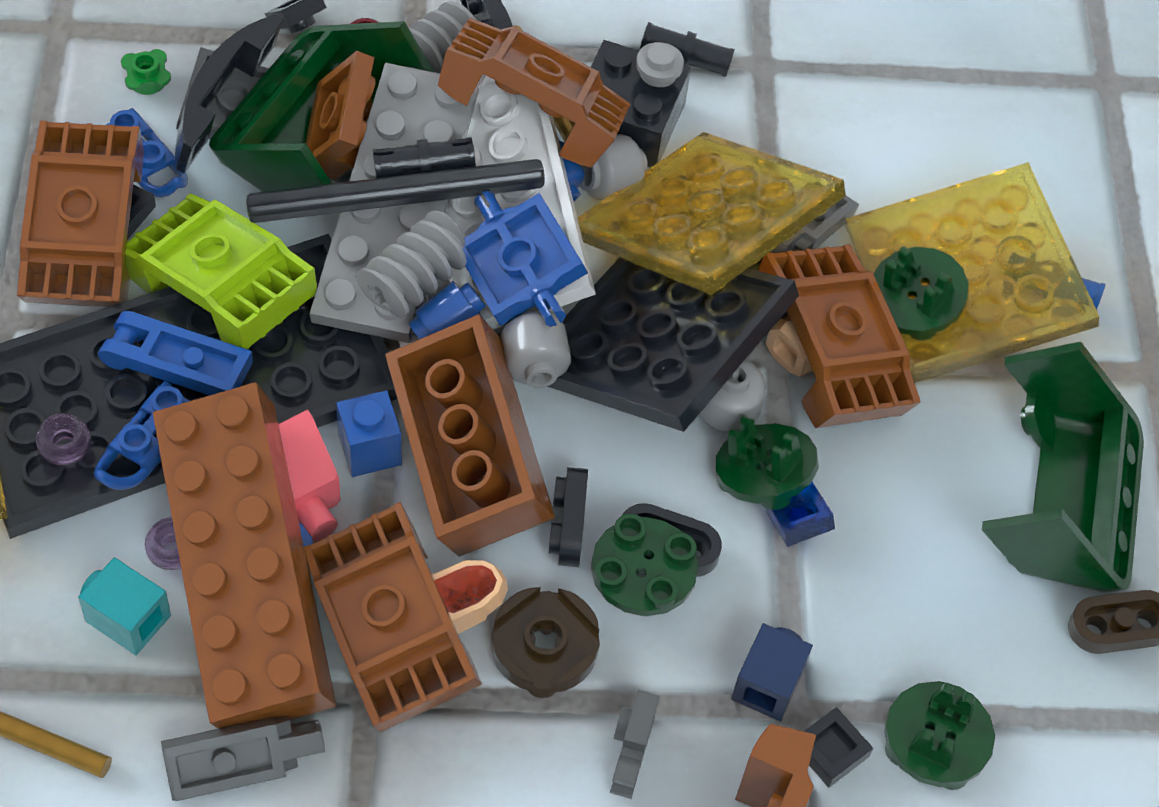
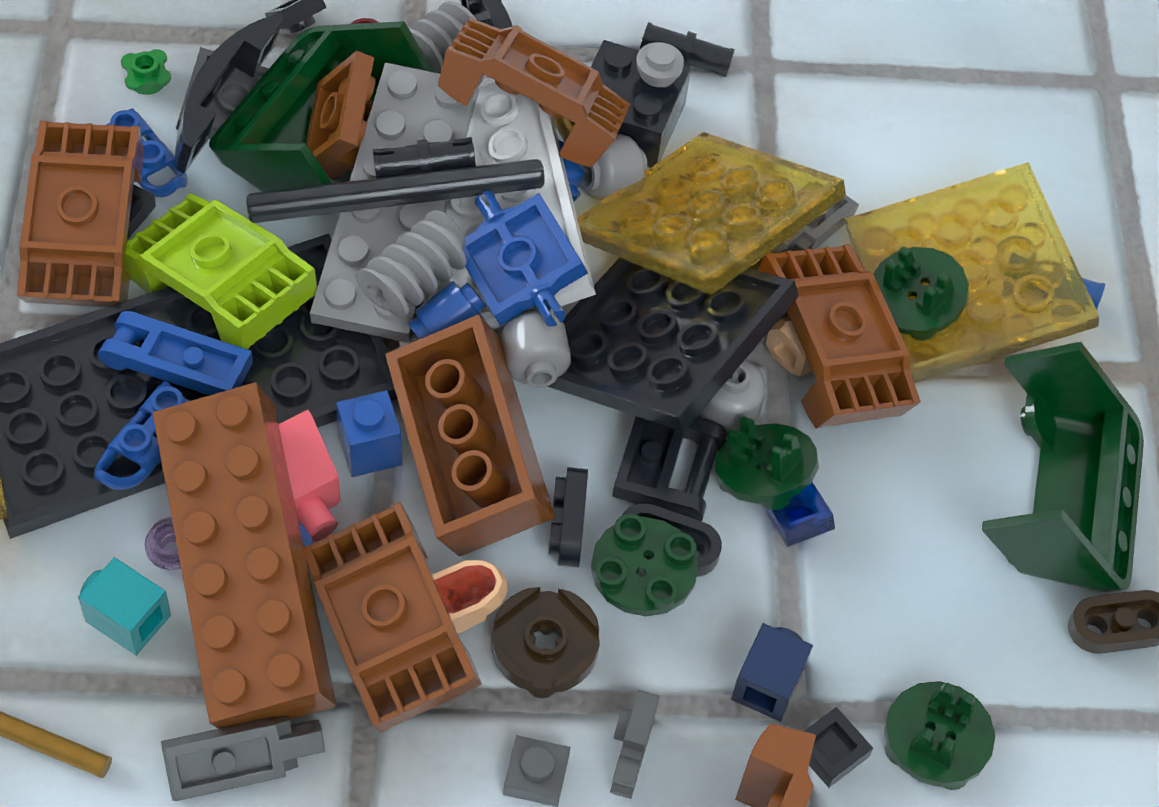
(63, 427): clear purple plate -> none
(536, 771): none -> dark grey plate
(651, 461): none -> black plate

